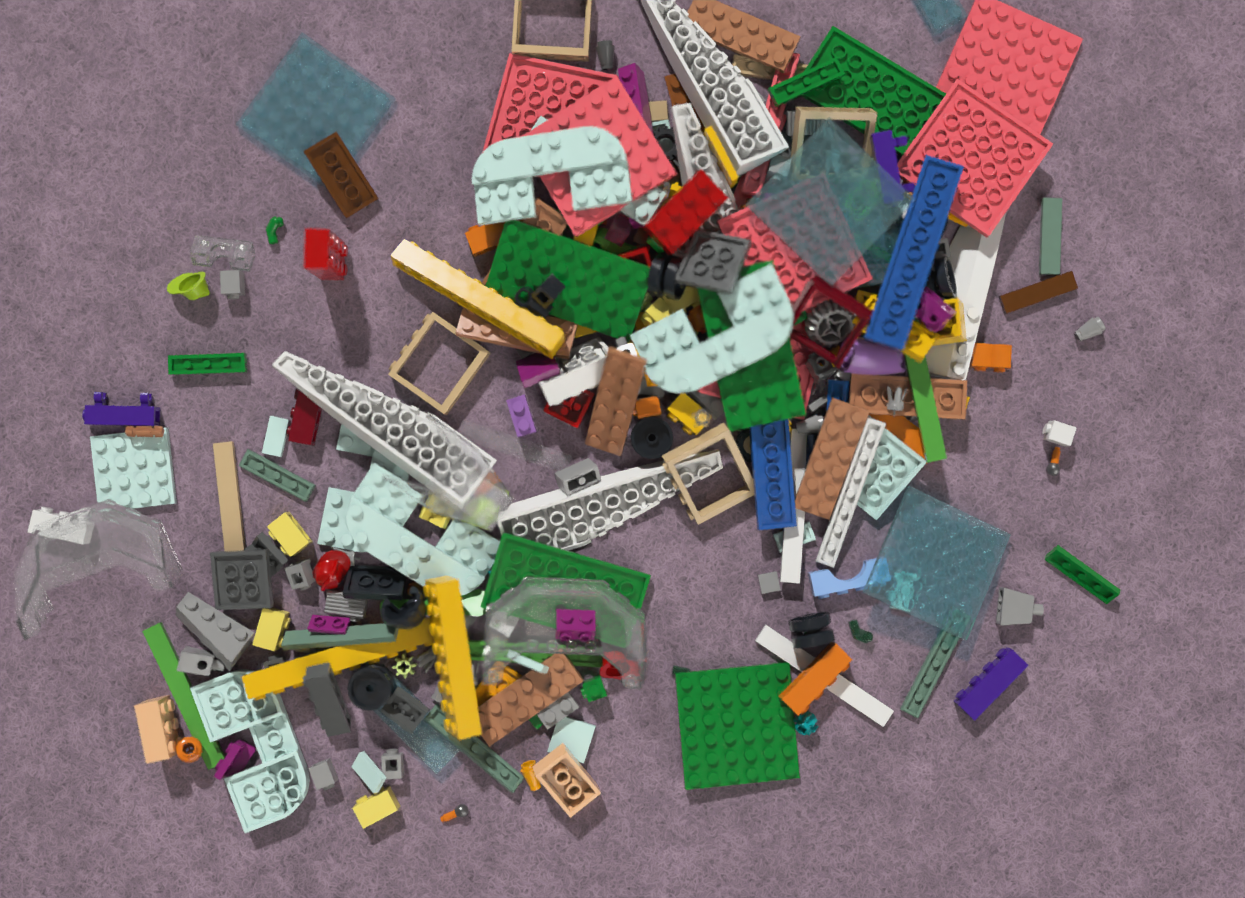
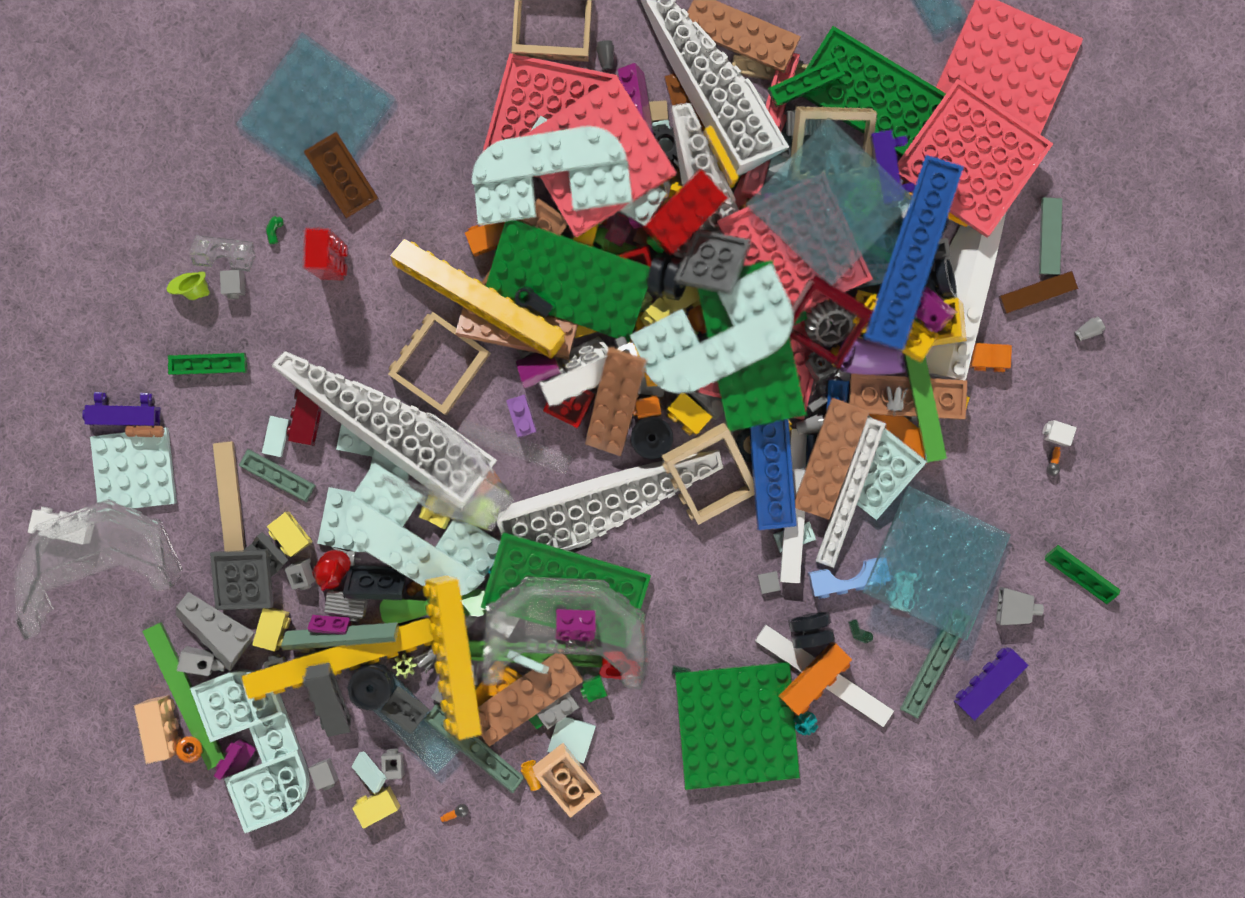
(409, 615): black hair -> none
(548, 291): black brick -> none
(577, 476): light grey brick -> none
(701, 417): clear piece -> none

